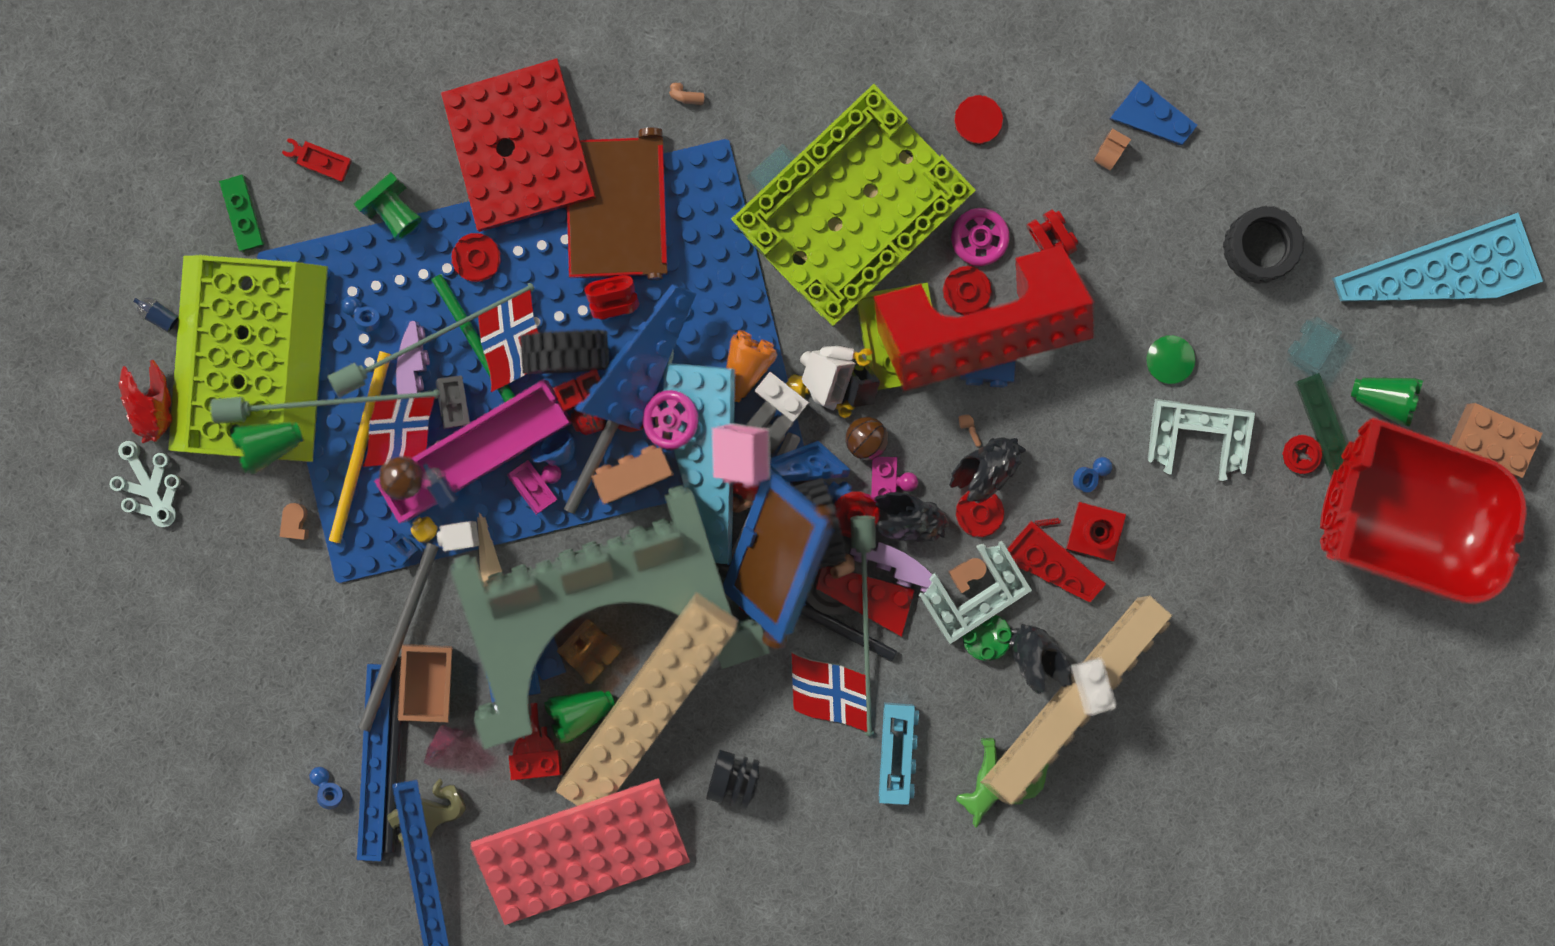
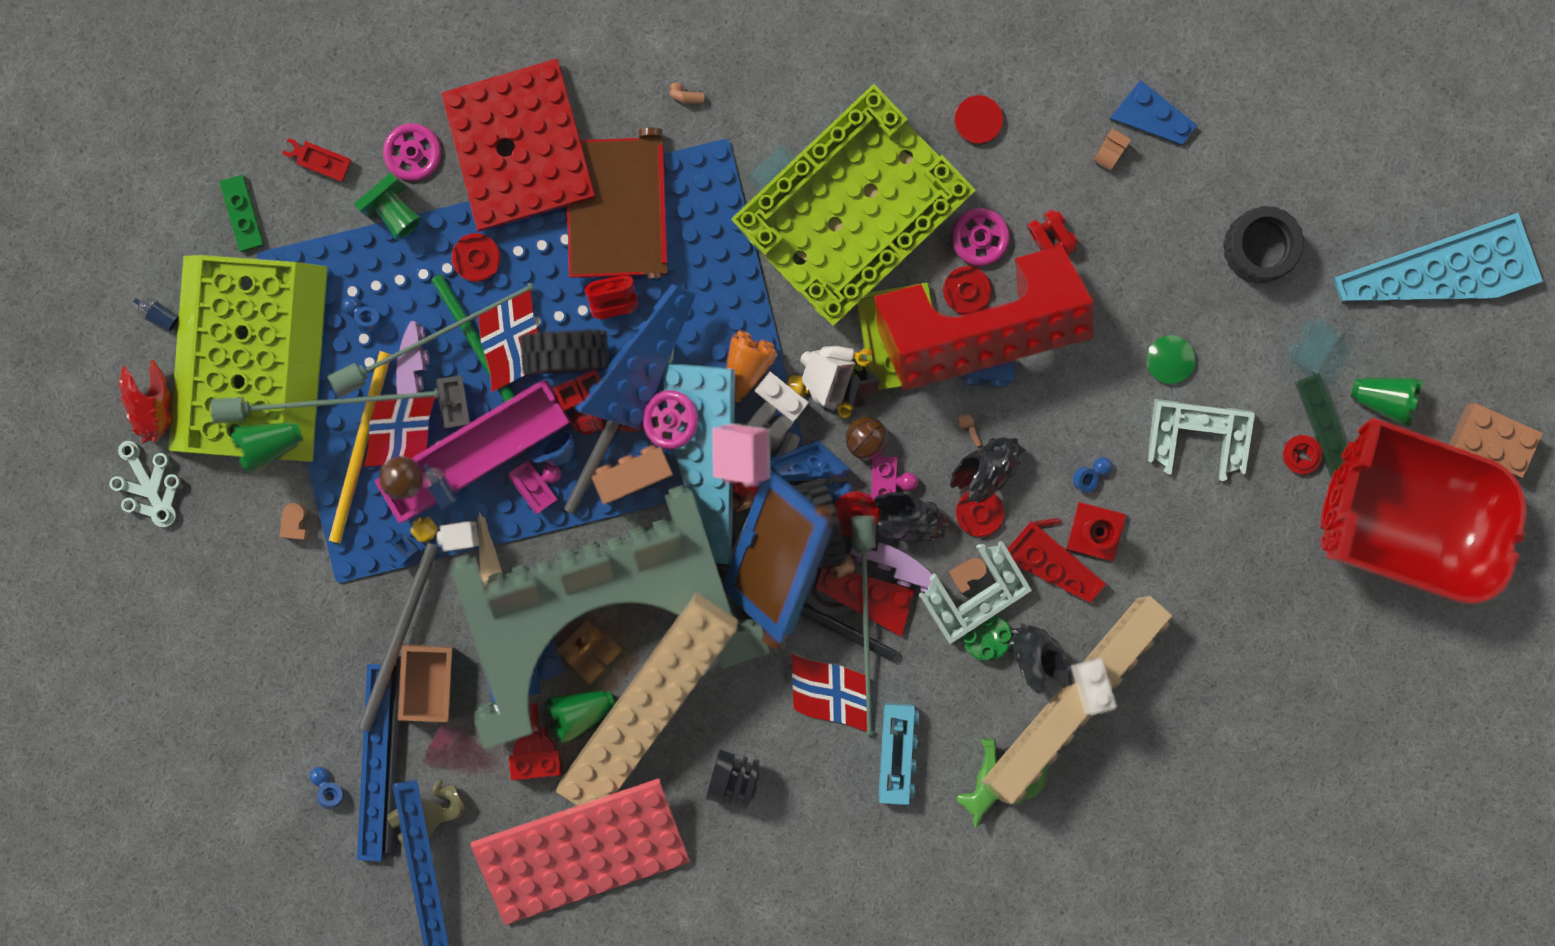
(394, 162): none -> dark pink plate

